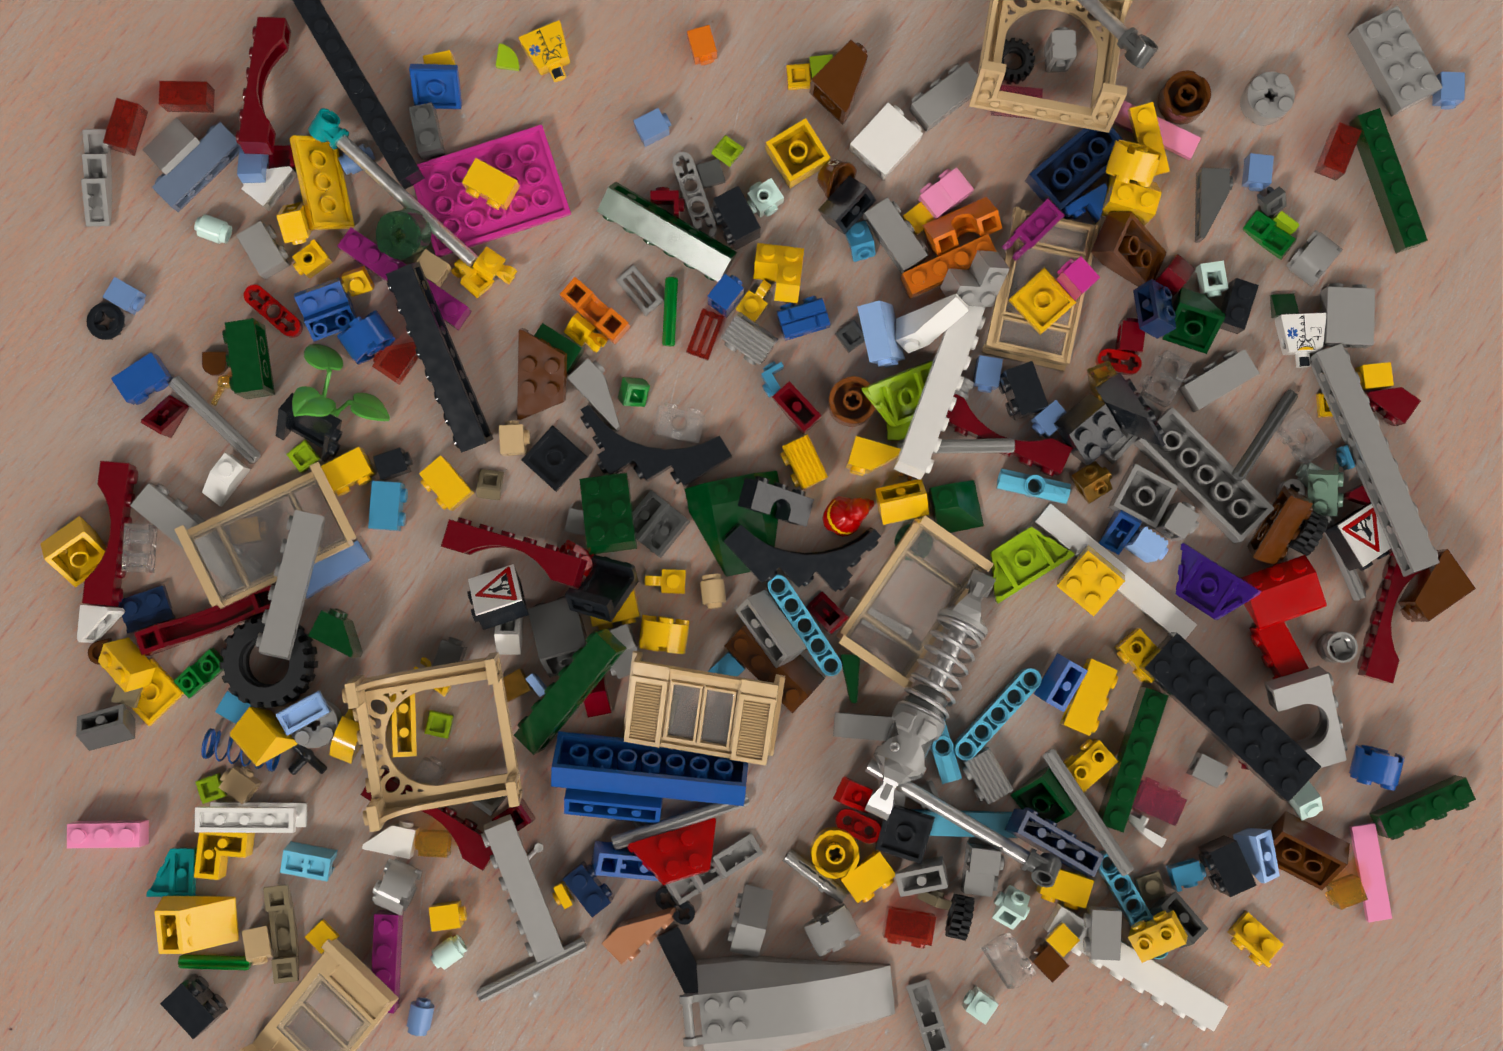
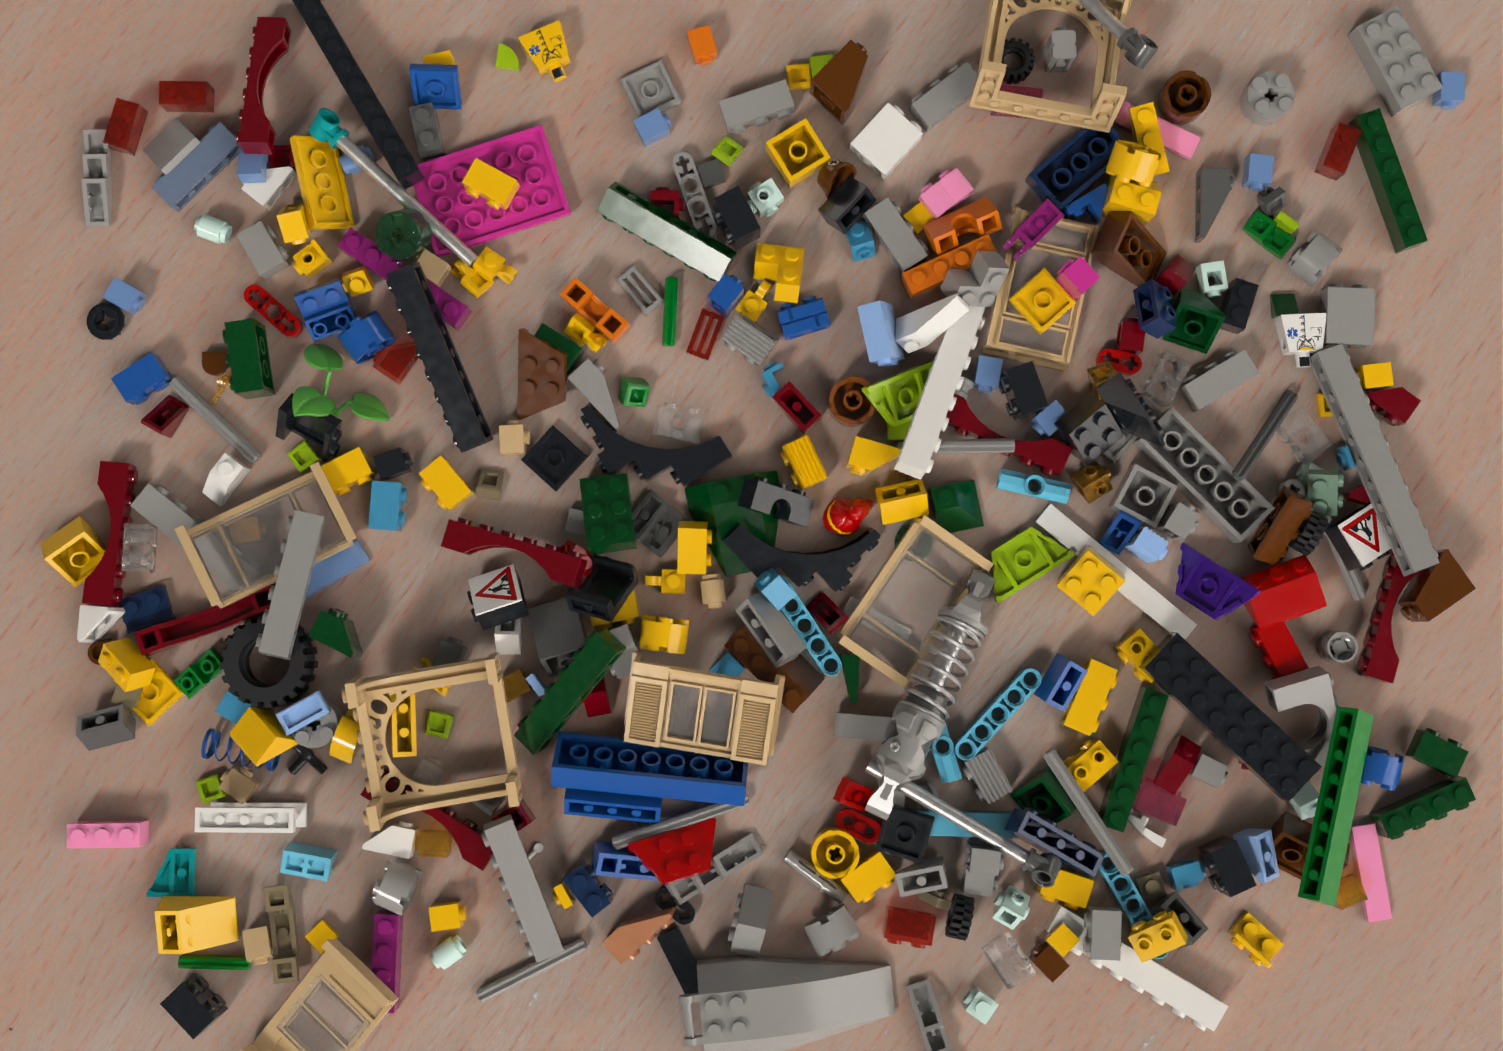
(214, 850): yellow brick -> none
(420, 1017): medium blue brick -> none
(650, 89): none -> light grey tile
(693, 547): none -> yellow brick
(757, 107): none -> light grey brick
(774, 588): none -> dark azure brick
(850, 336): dark grey tile -> none
(1177, 764): none -> dark red slope
(1336, 806): none -> green brick
(1436, 752): none -> dark green brick

